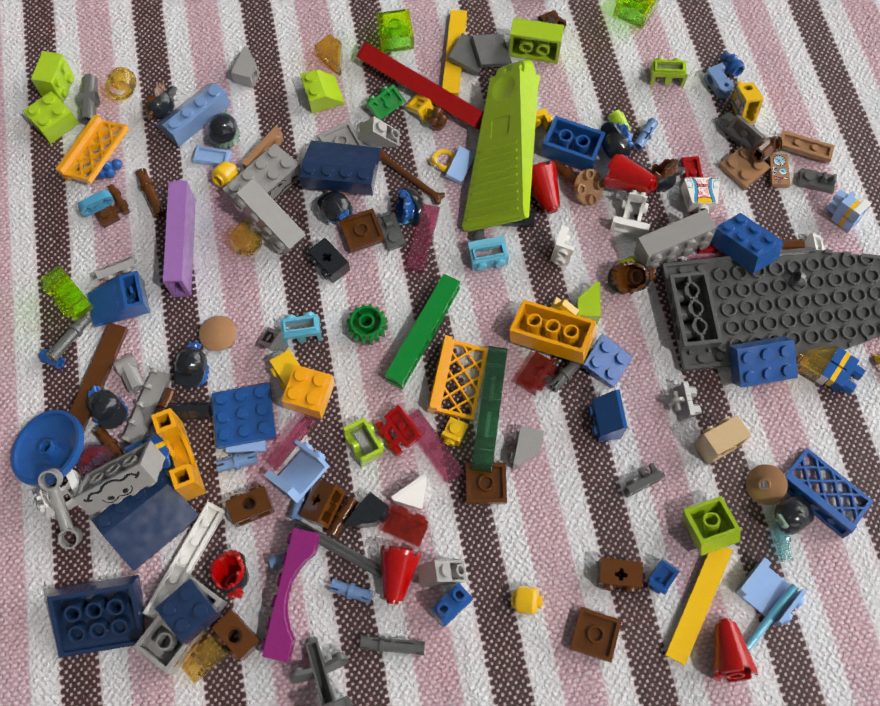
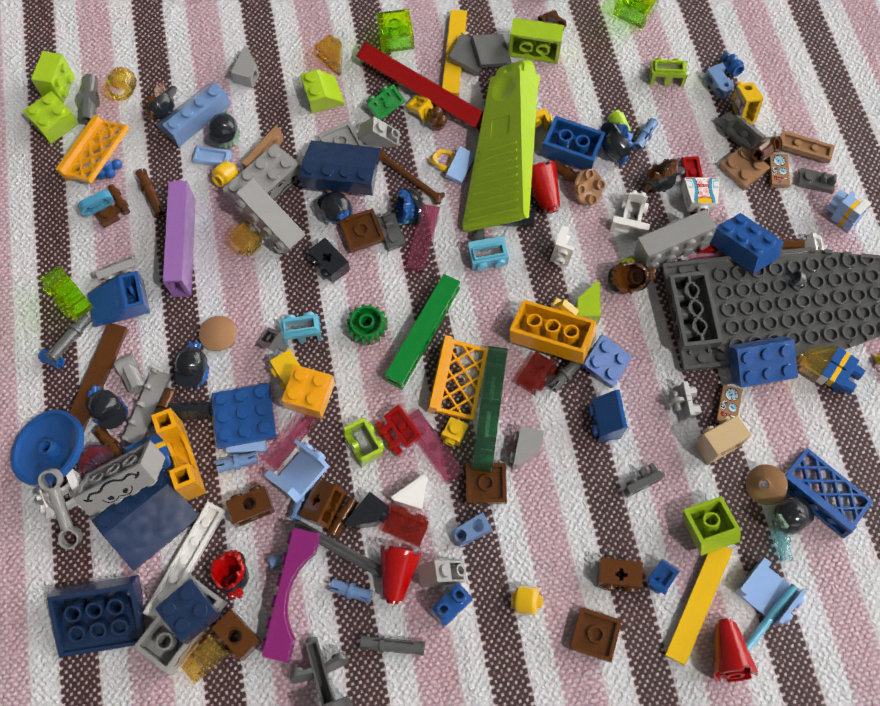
(472, 530): none -> medium blue leg
(629, 176): red cone -> none
(729, 402): none -> tile

